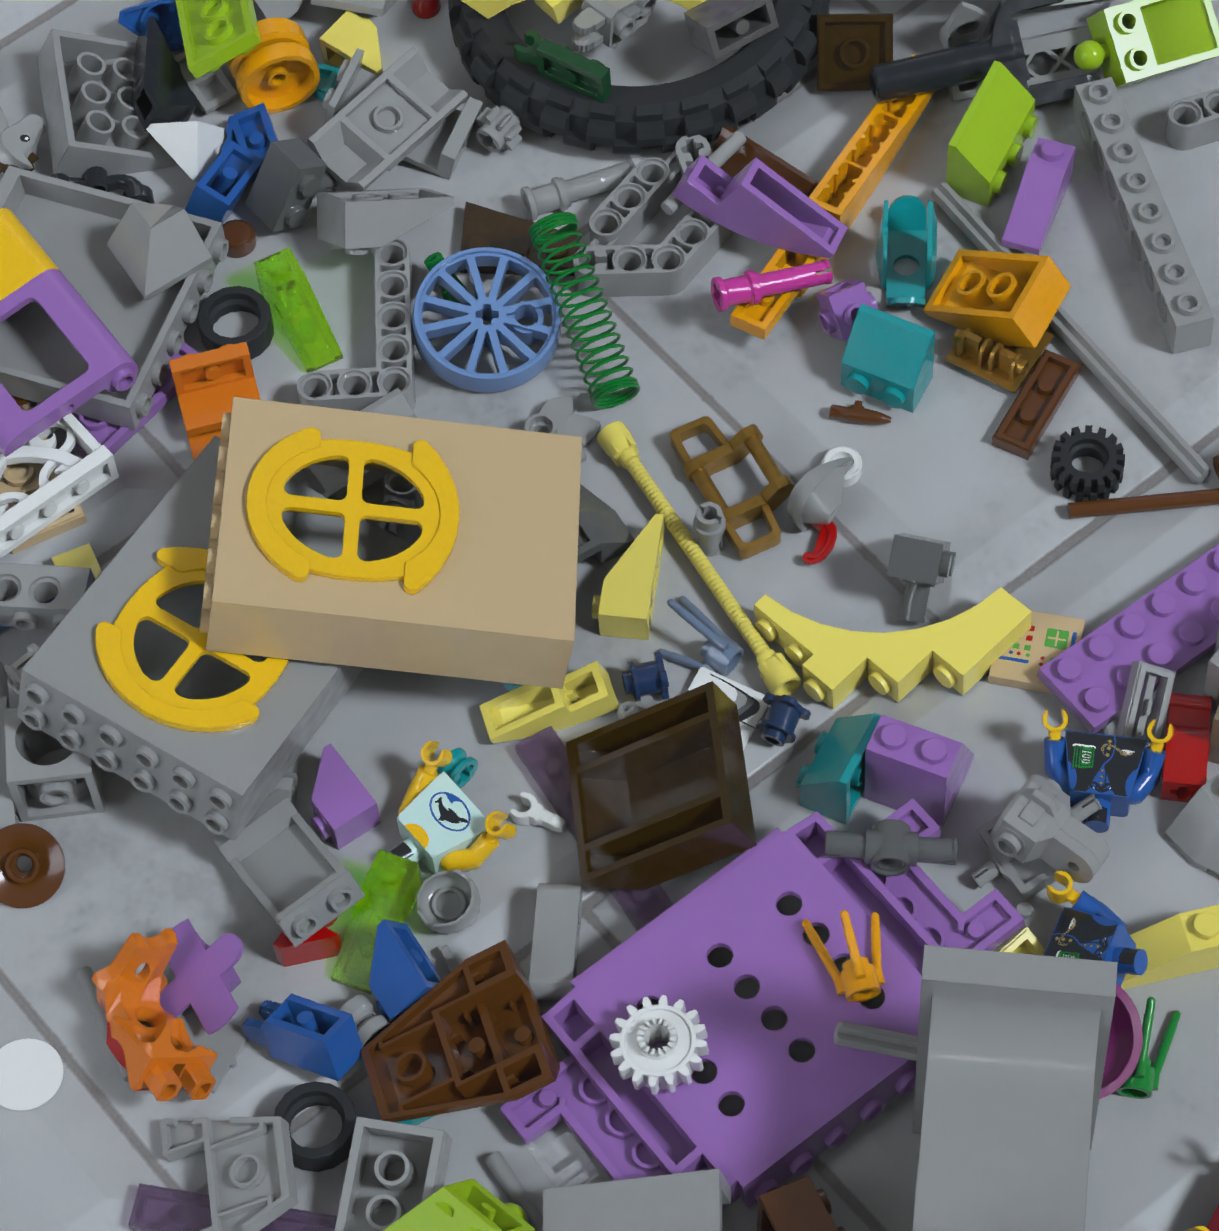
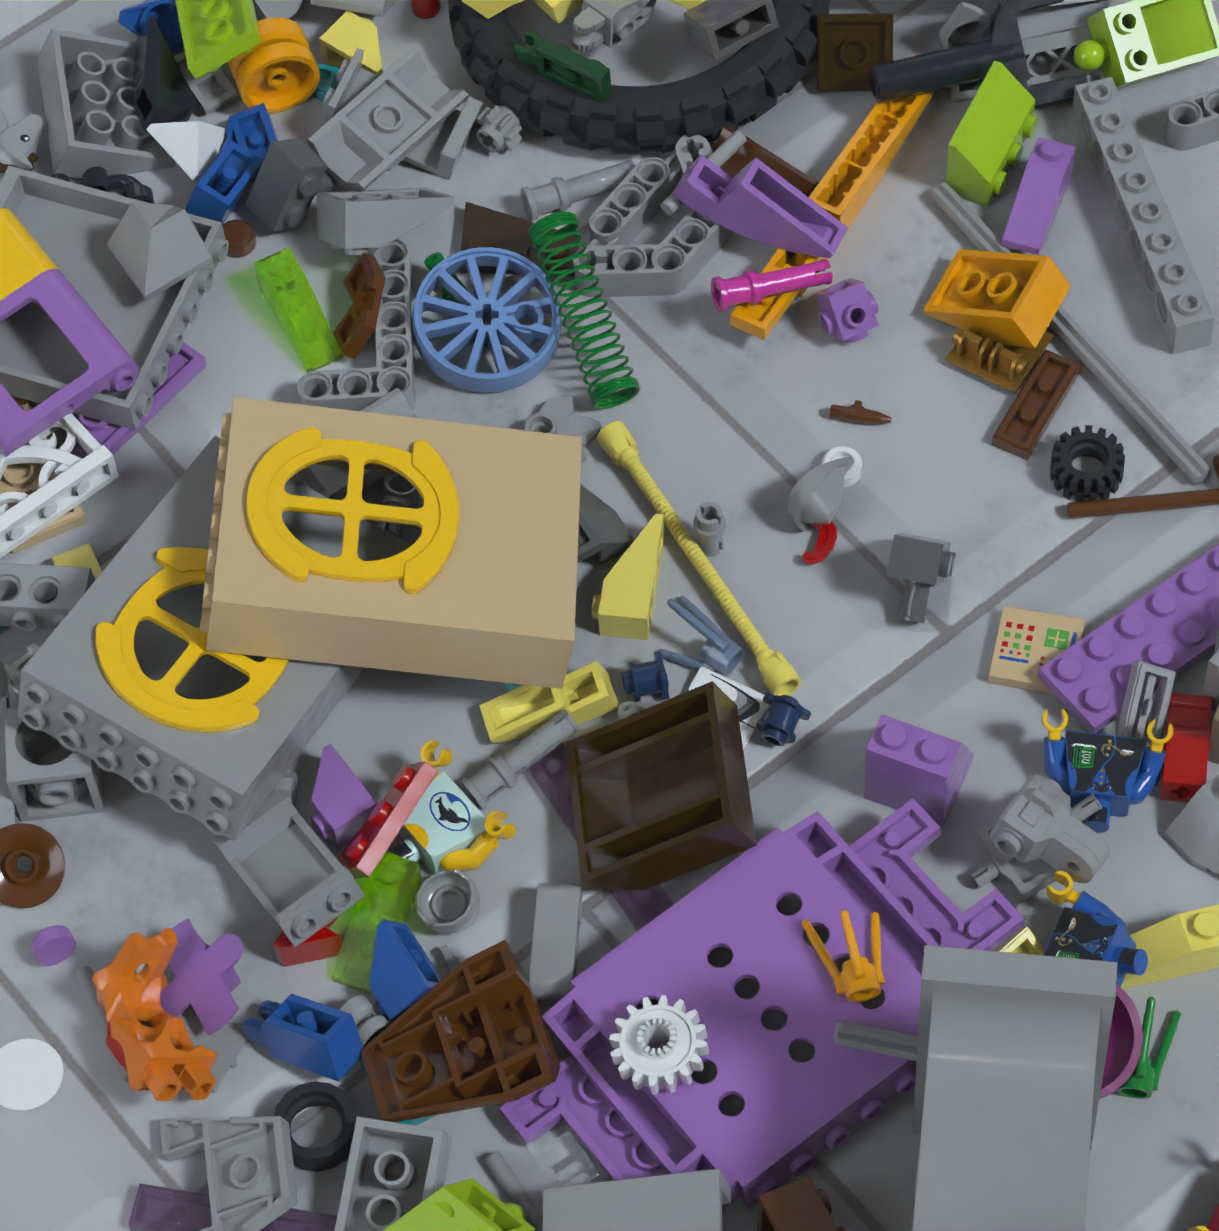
(53, 945): none -> medium lavender tile
(207, 388): orange piece -> none
(234, 300): black tyre -> none
(365, 288): none -> reddish brown tile
(386, 819): none -> wing
(461, 768): teal bush -> none
(505, 769): none -> light grey pin
(537, 815): white piece -> none
(726, 455): pearl gold bar -> none
(838, 770): teal slope -> none
(888, 358): teal slope -> none
(890, 847): dark grey pin -> none
(897, 661): light yellow arch -> none
(904, 236): teal piece -> none

